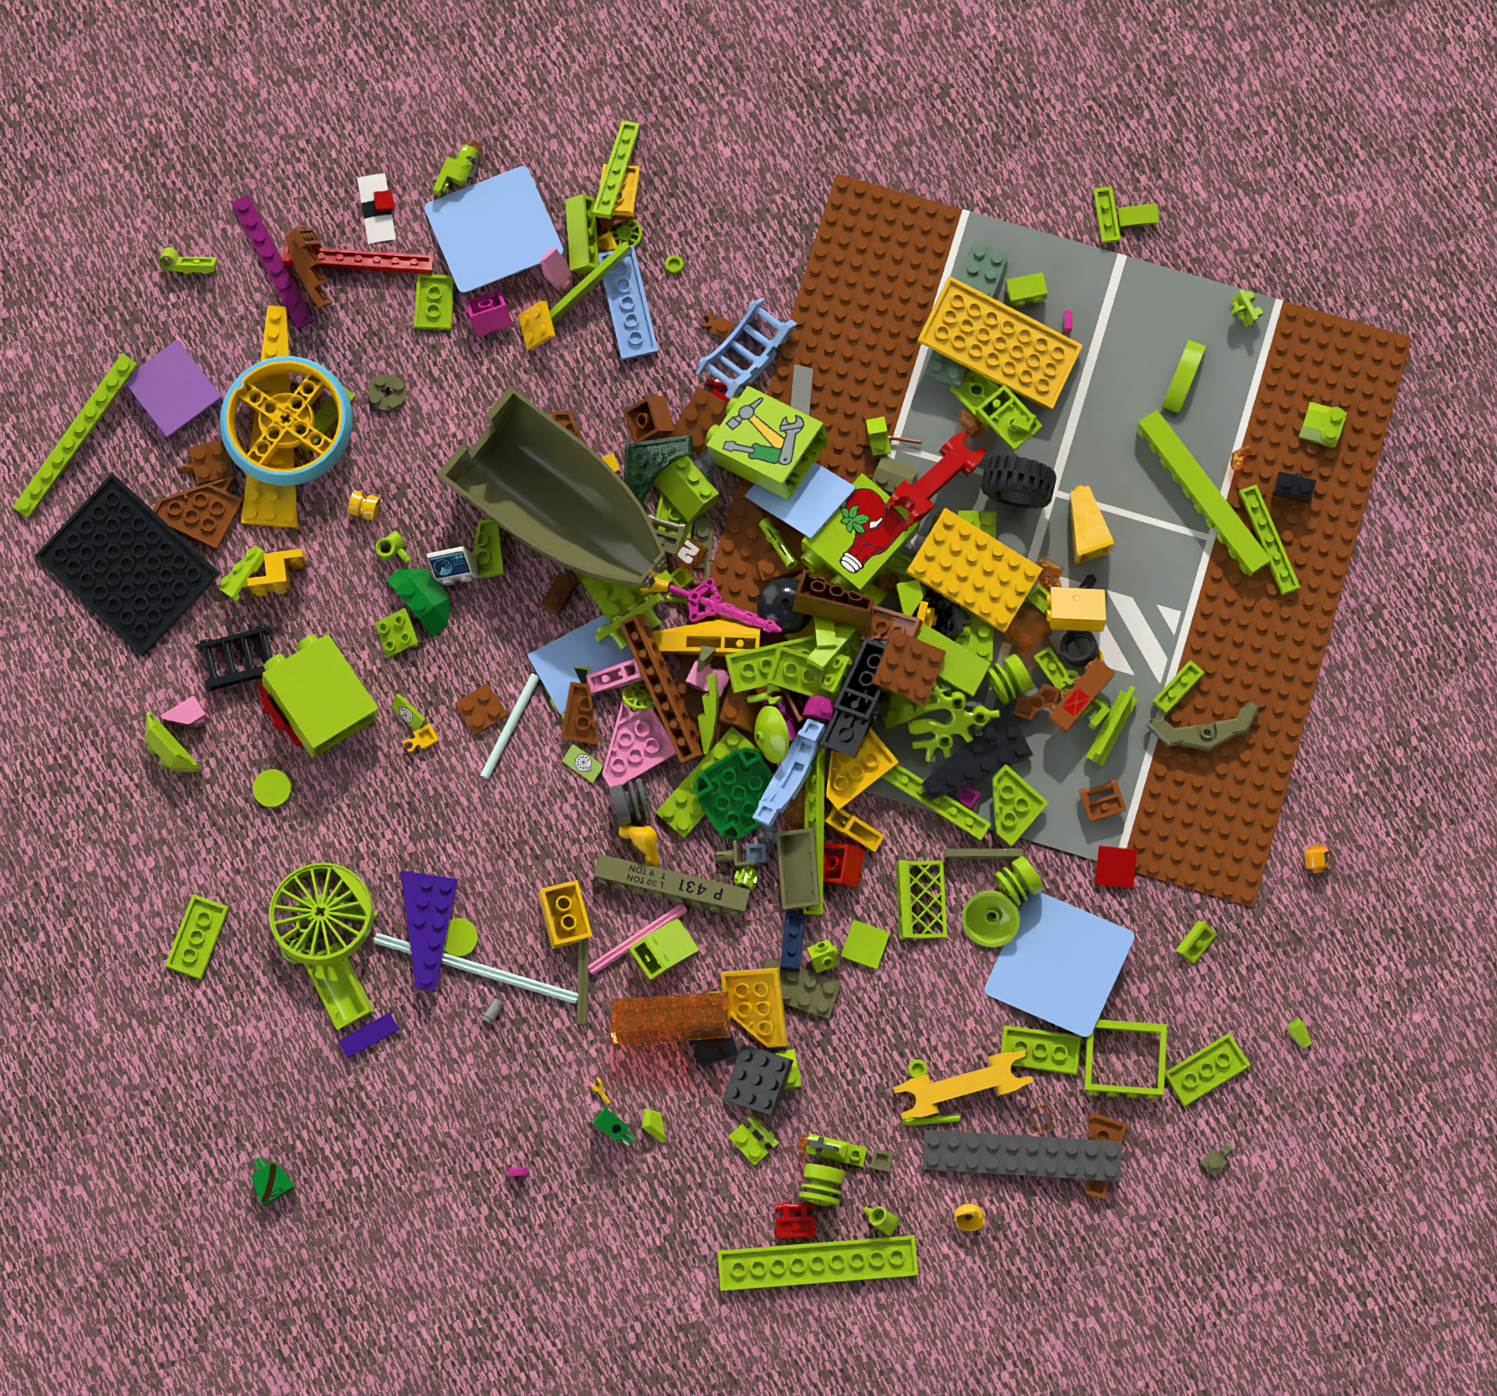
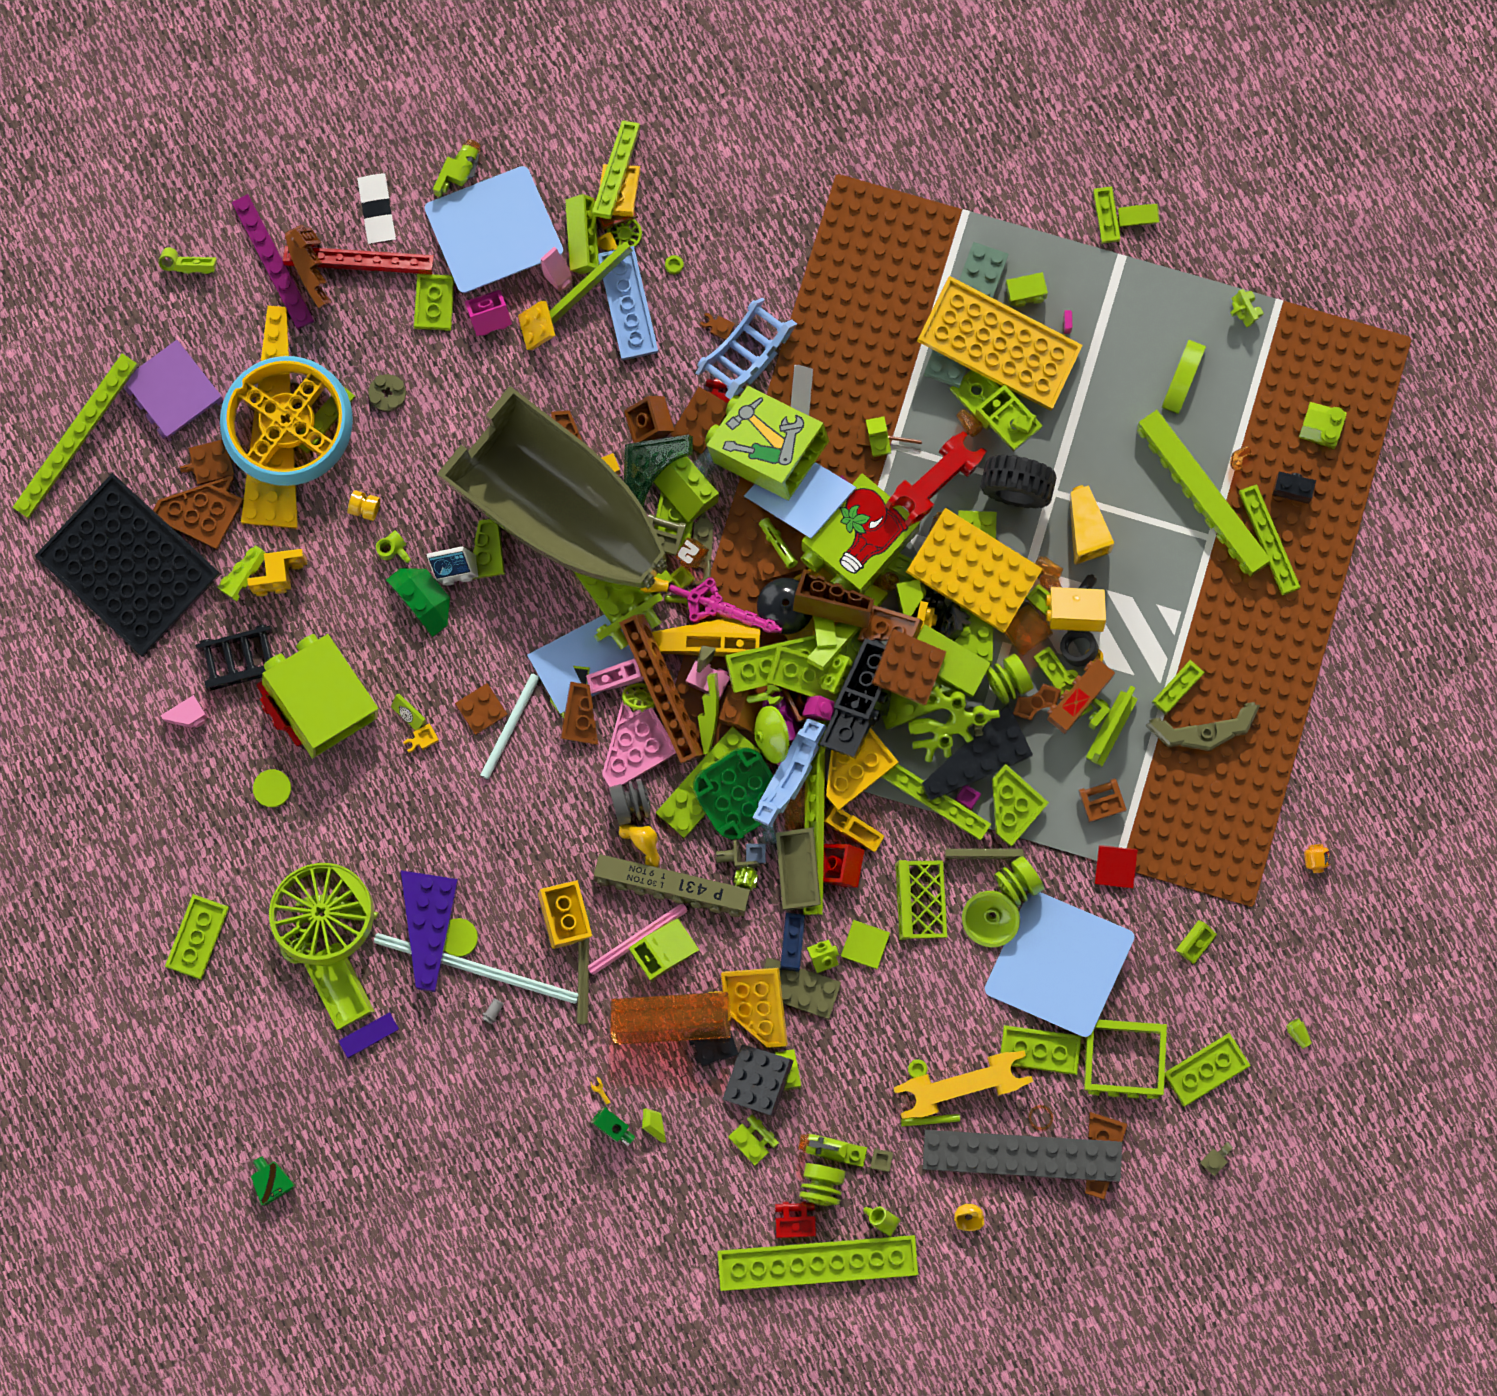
(167, 747): lime wedge -> none
(383, 200): red tile -> none
(396, 633): lime hinge -> none
(518, 1171): dark pink tile -> none
(559, 594): reddish brown brick -> none
(583, 763): lime slope -> none
(892, 473): olive slope -> none

